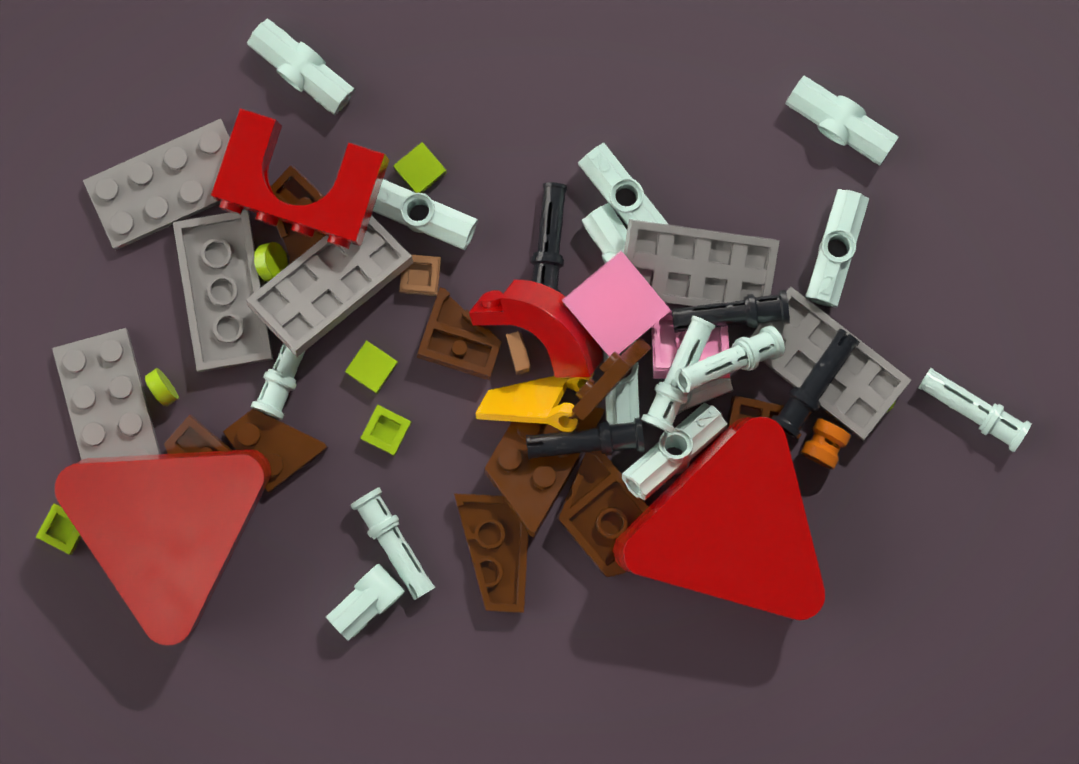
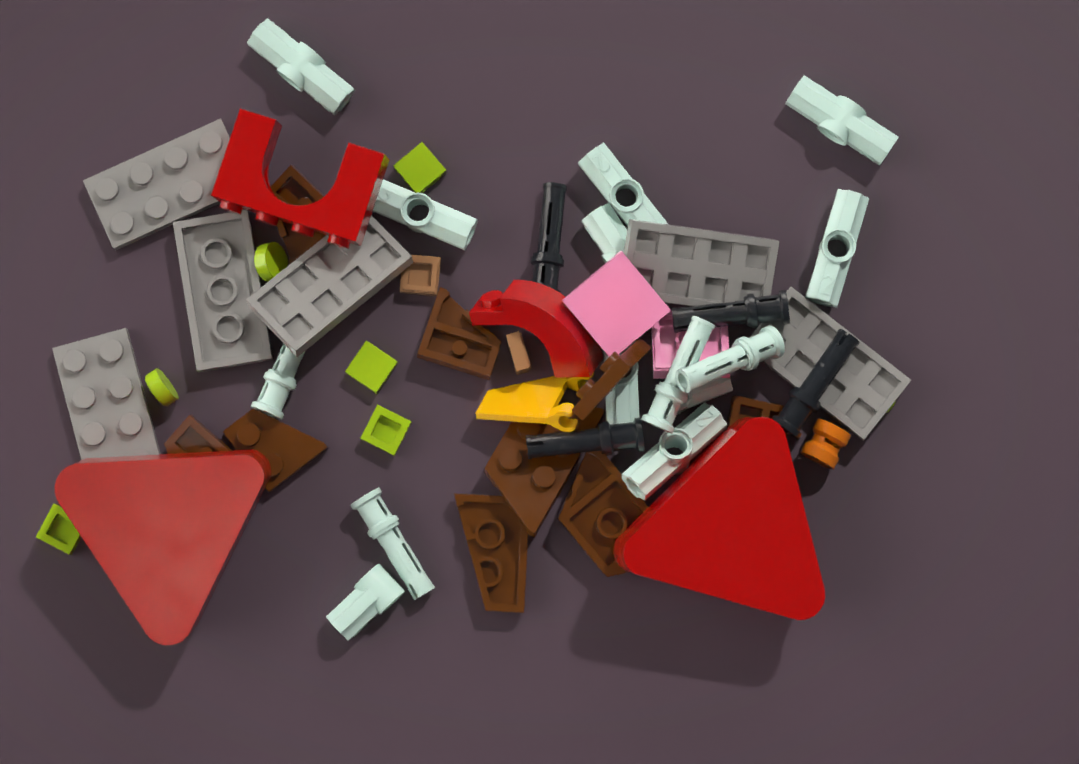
(990, 418): light aqua pin -> none

